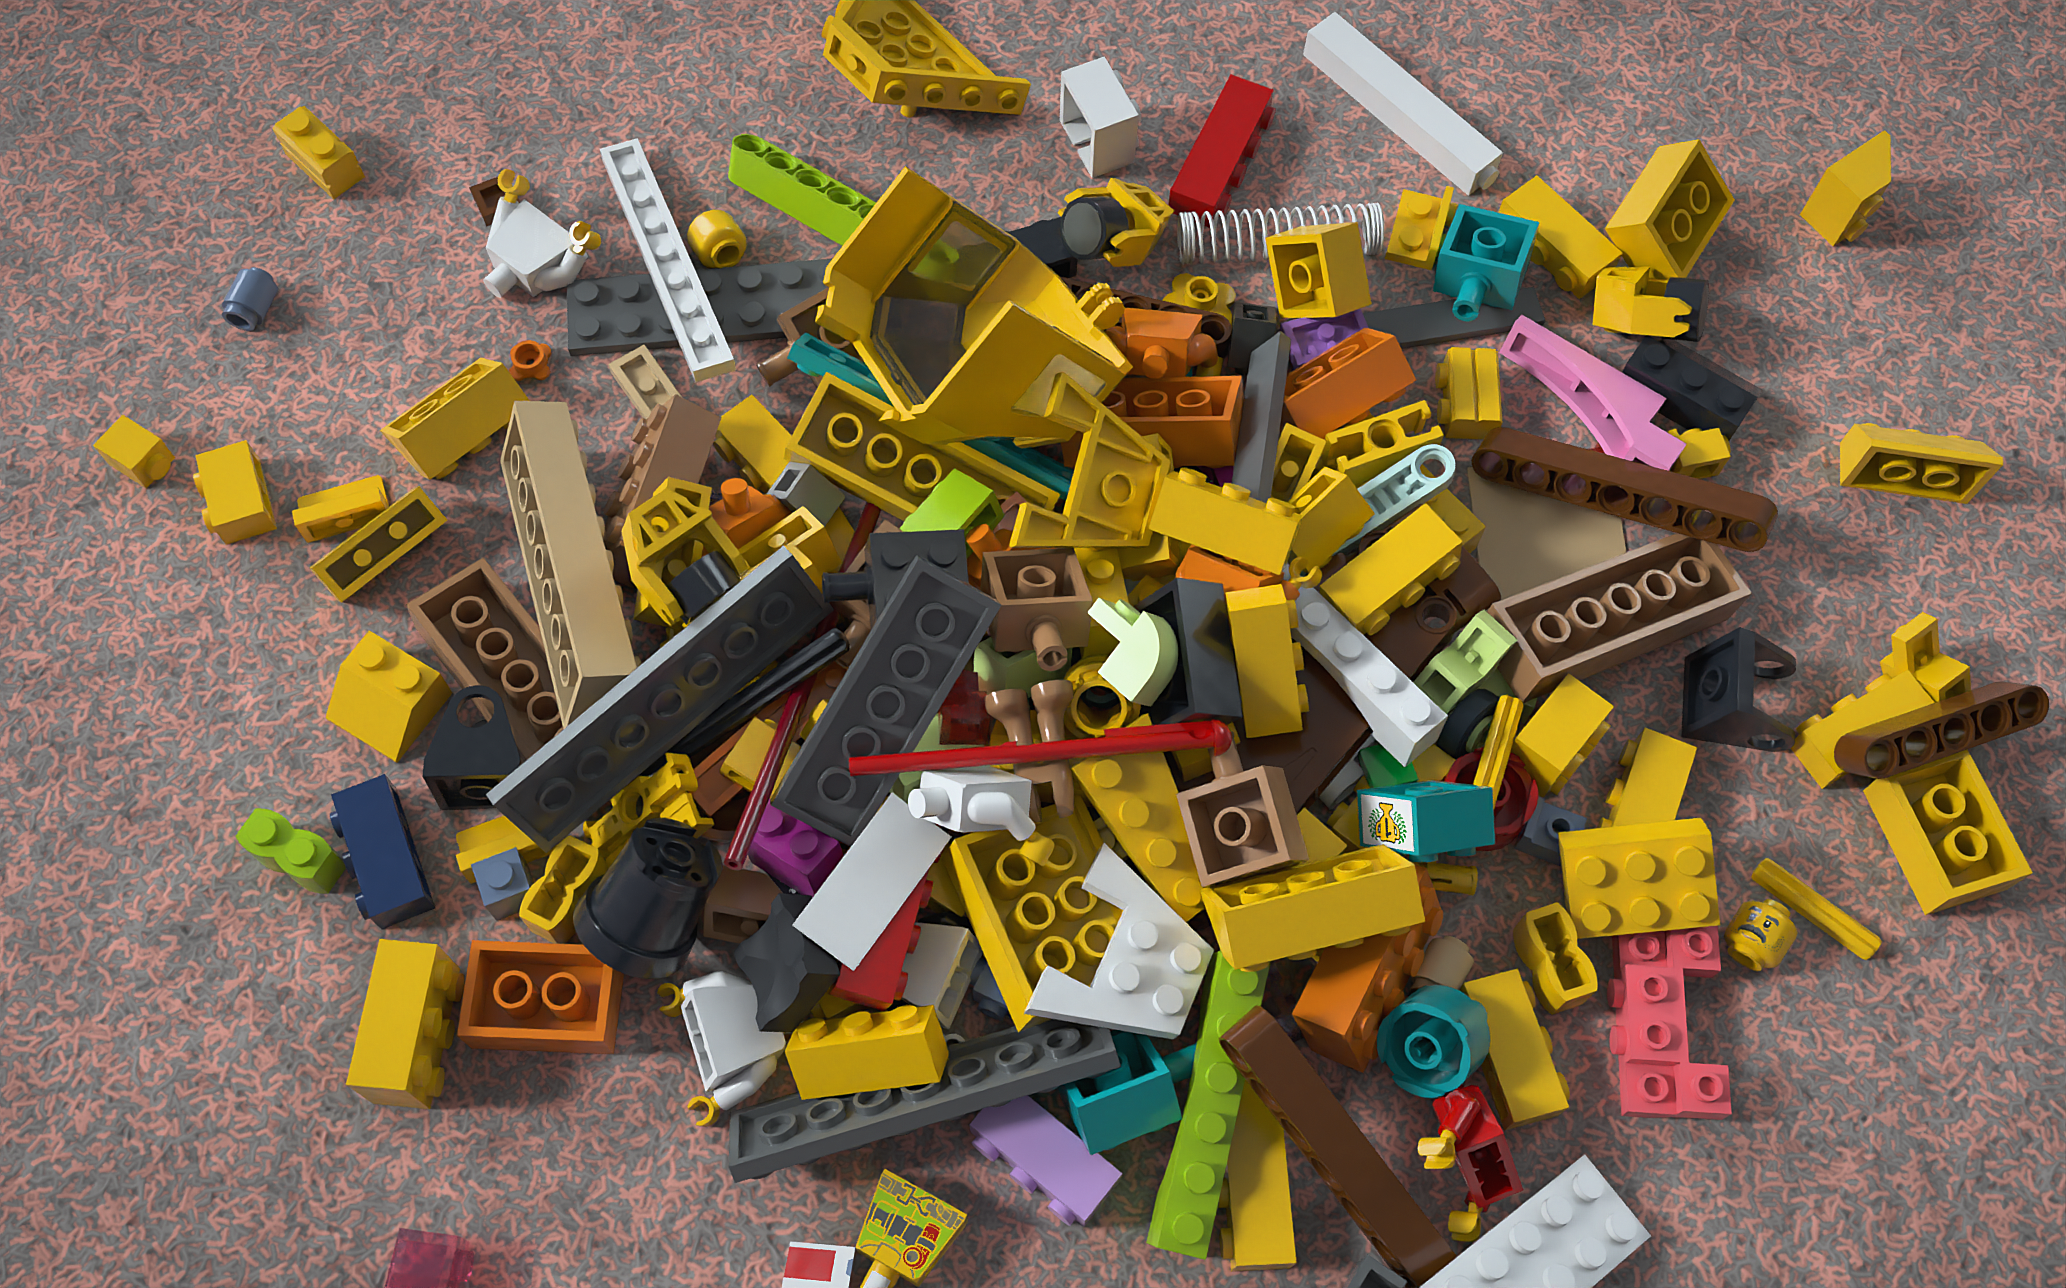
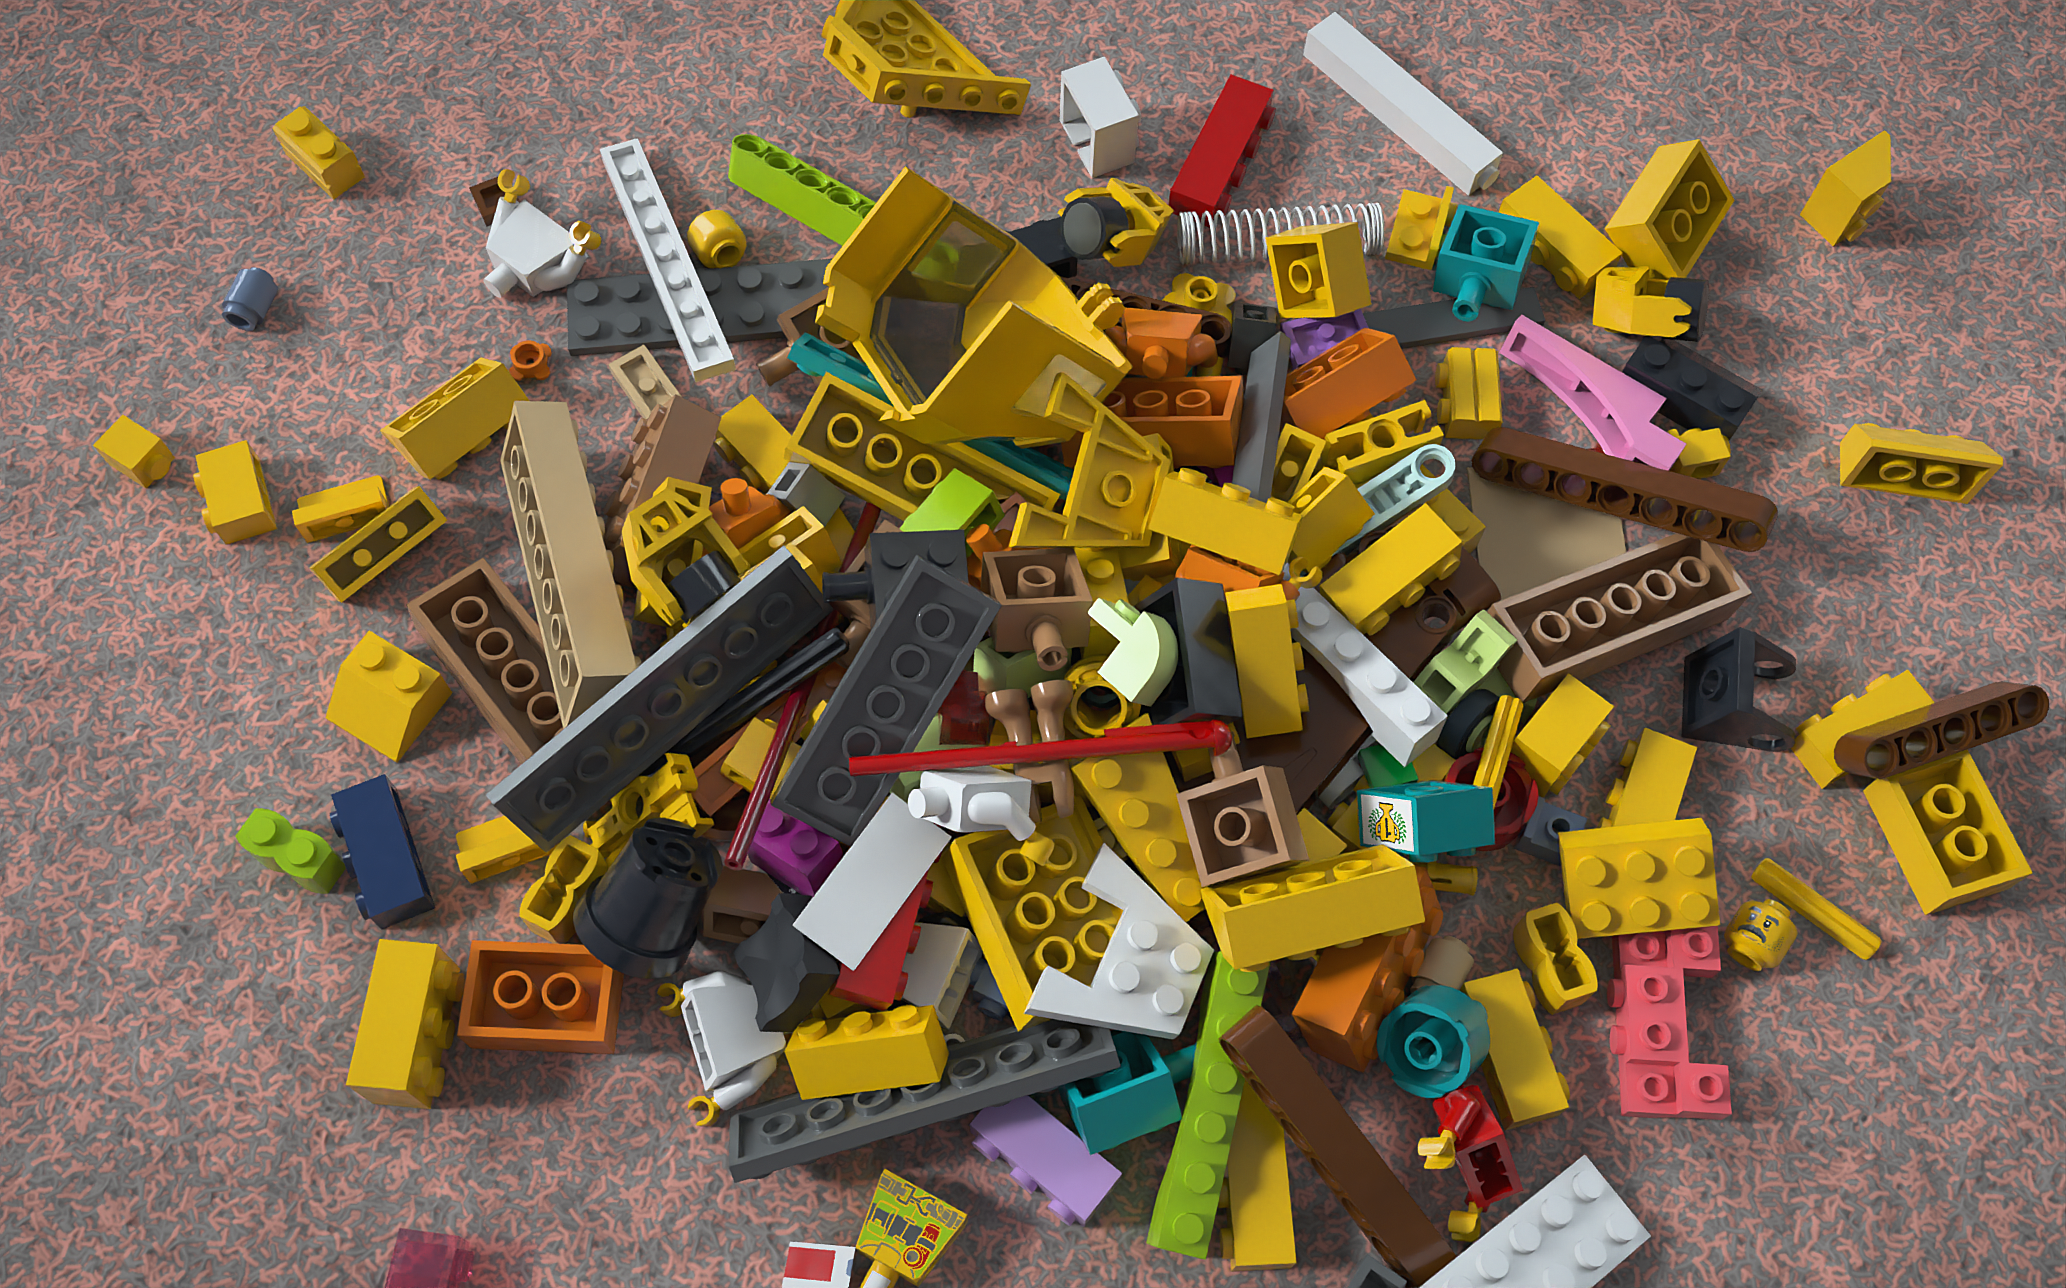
(472, 760): black hose -> none
(503, 882): sand blue brick -> none
(1918, 650): yellow brick -> none

